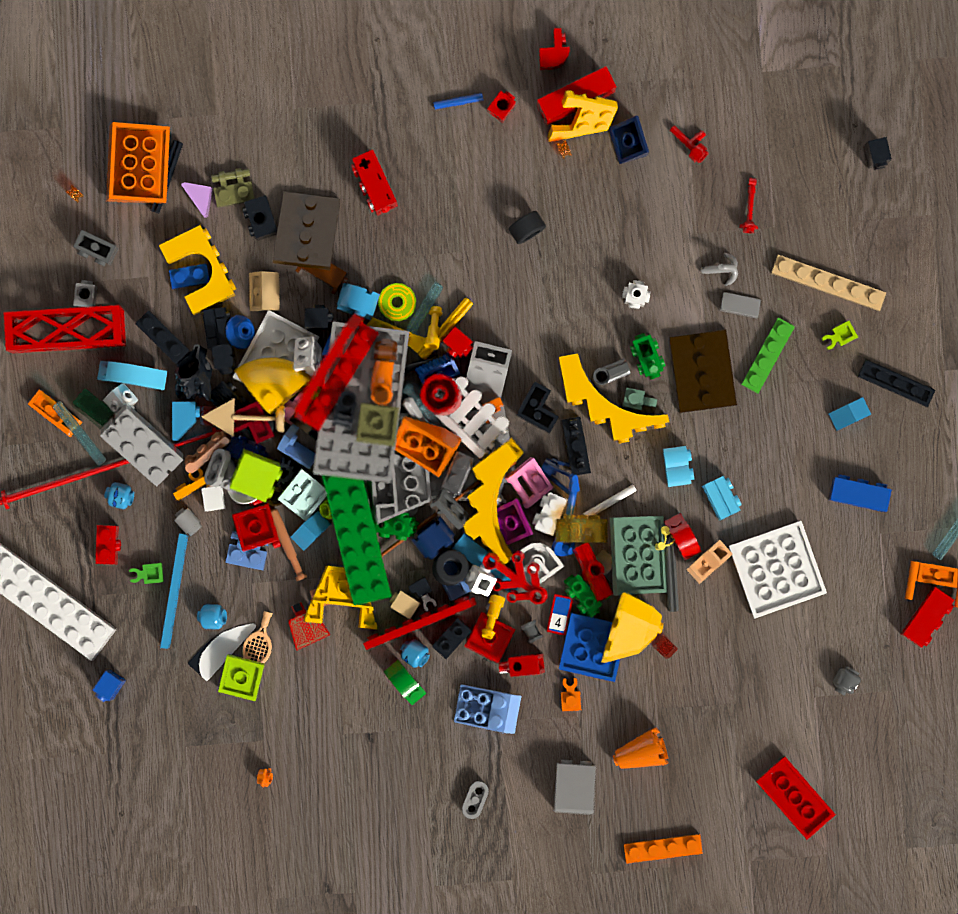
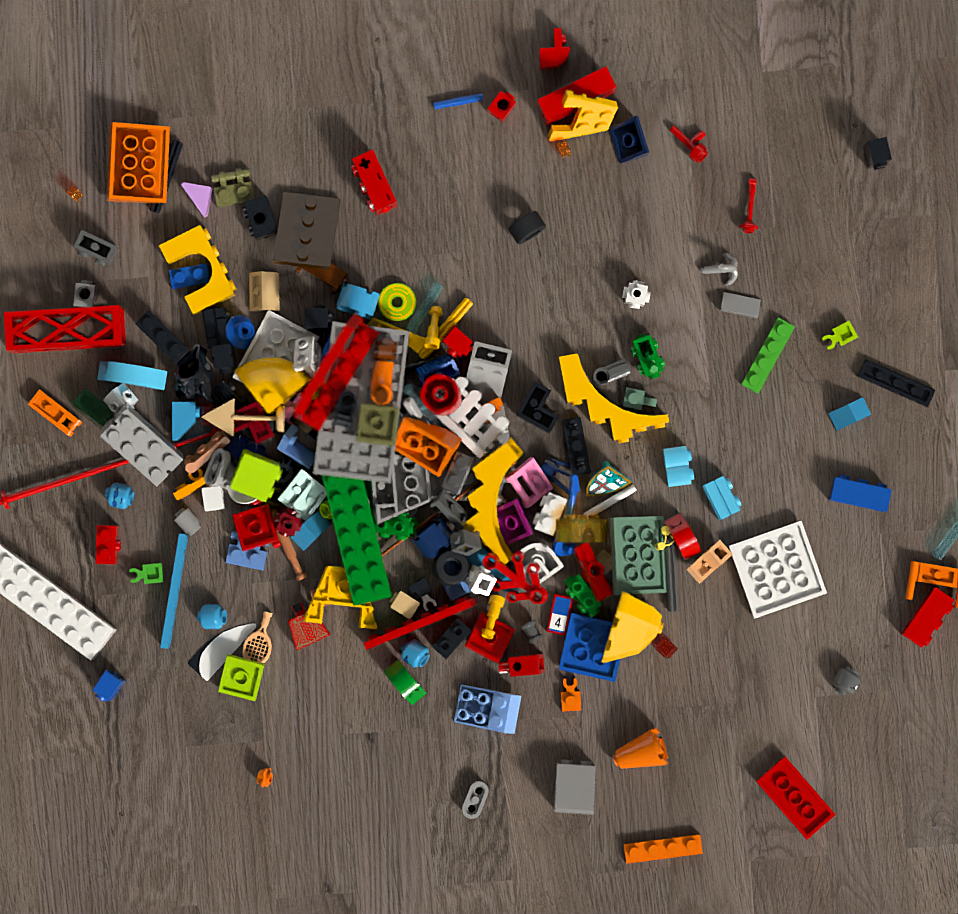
(79, 433): clear light blue axle -> none
(287, 515): none -> dark red brick
(465, 542): none -> dark grey brick
(606, 481): none -> shield
(703, 371): dark brown plate -> none
(828, 282): tan plate -> none

